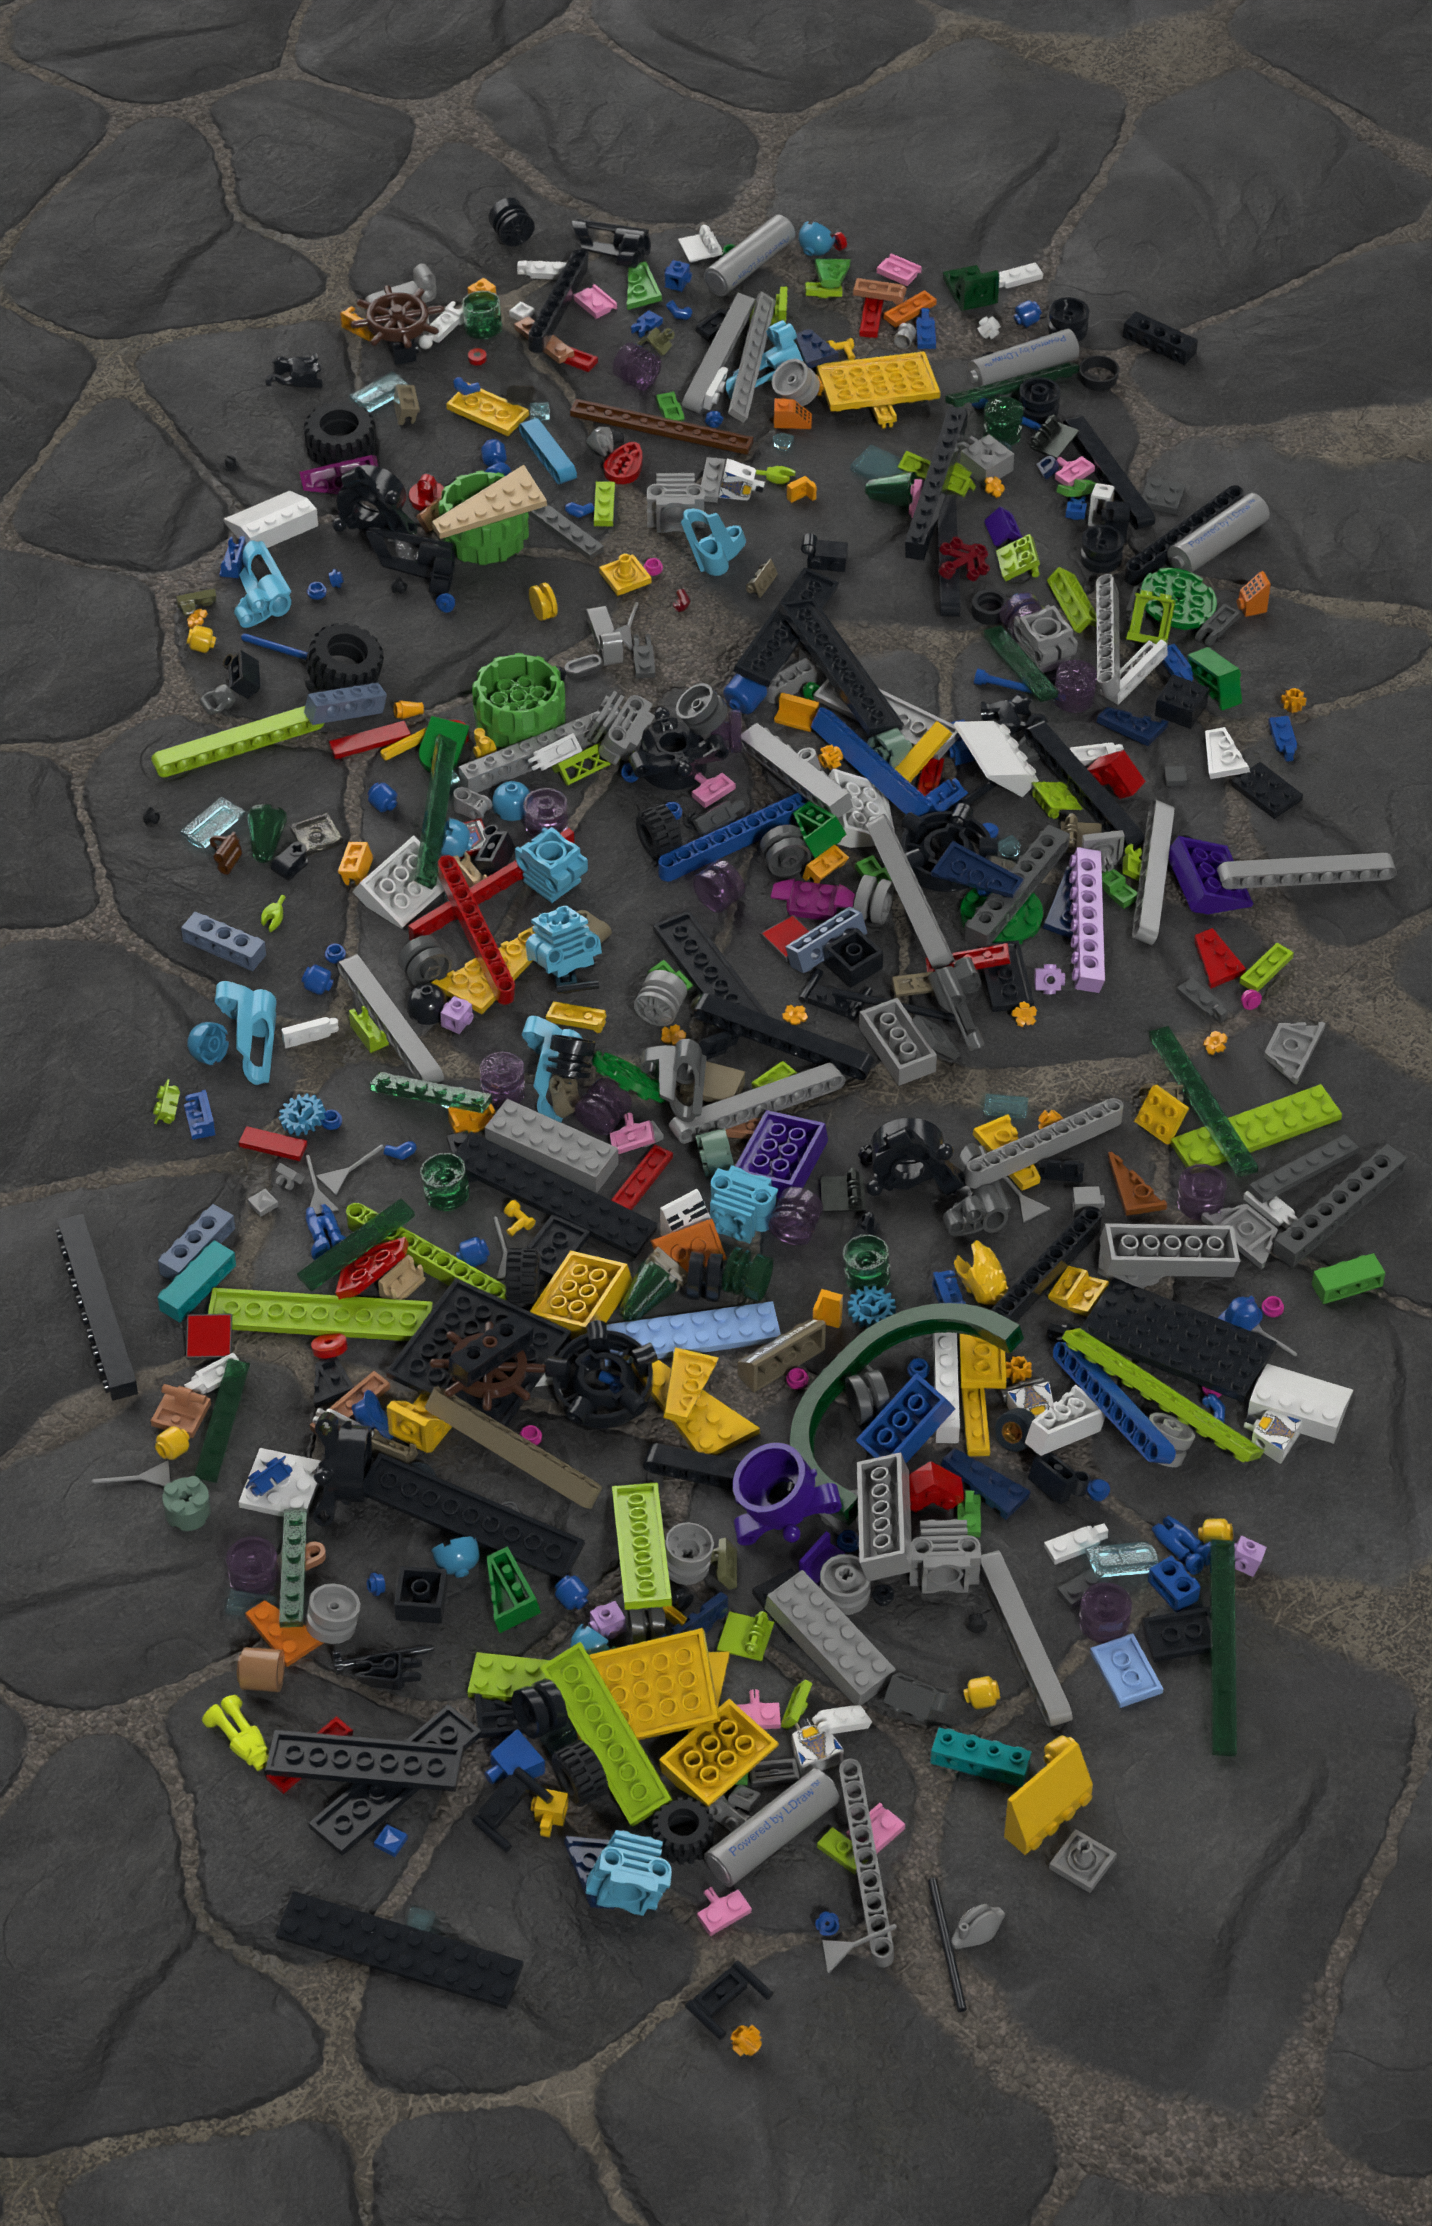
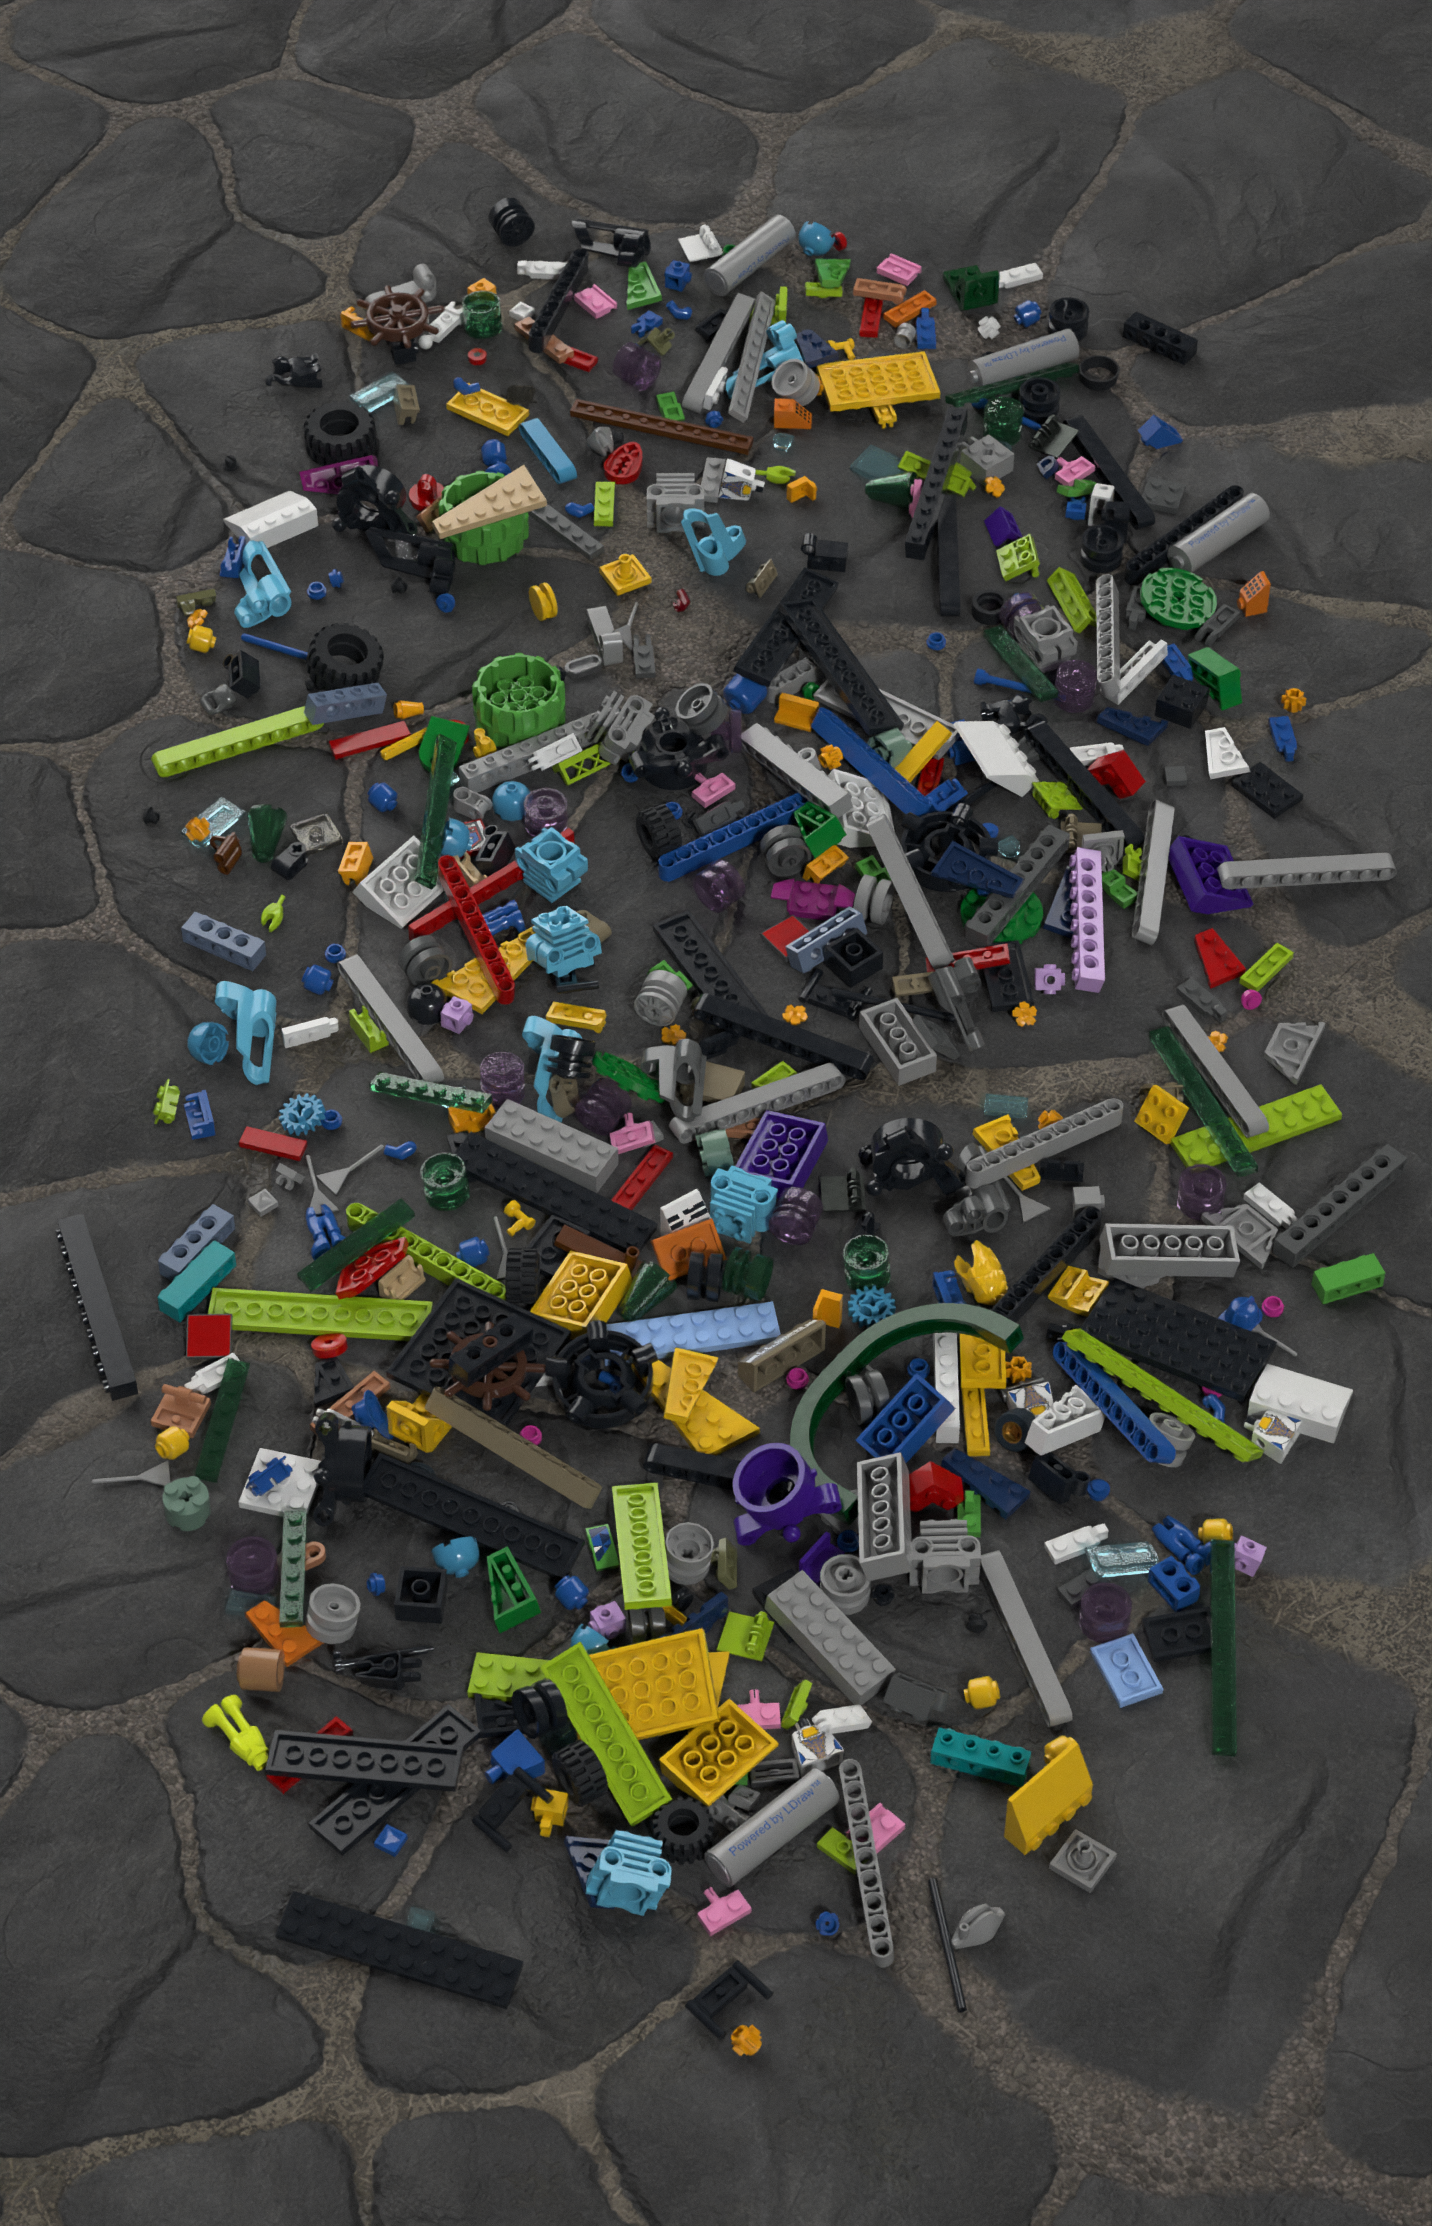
(197, 829): none -> light orange gear
(503, 917): none -> blue piece
(540, 411): clear light blue tile -> none
(576, 1241): none -> reddish brown piece
(602, 1547): none -> slope
(653, 566): dark pink plate -> none
(675, 1271): dark tan hinge -> none
(837, 1950): light grey piece -> none
(936, 641): none -> blue plate
(976, 551): dark red plant -> none
(1133, 1192): dark orange wing -> none
(1140, 603): lime panel -> none
(1159, 433): none -> blue slope
(1216, 1071): none -> light grey beam
(1303, 1168): dark grey plate -> none

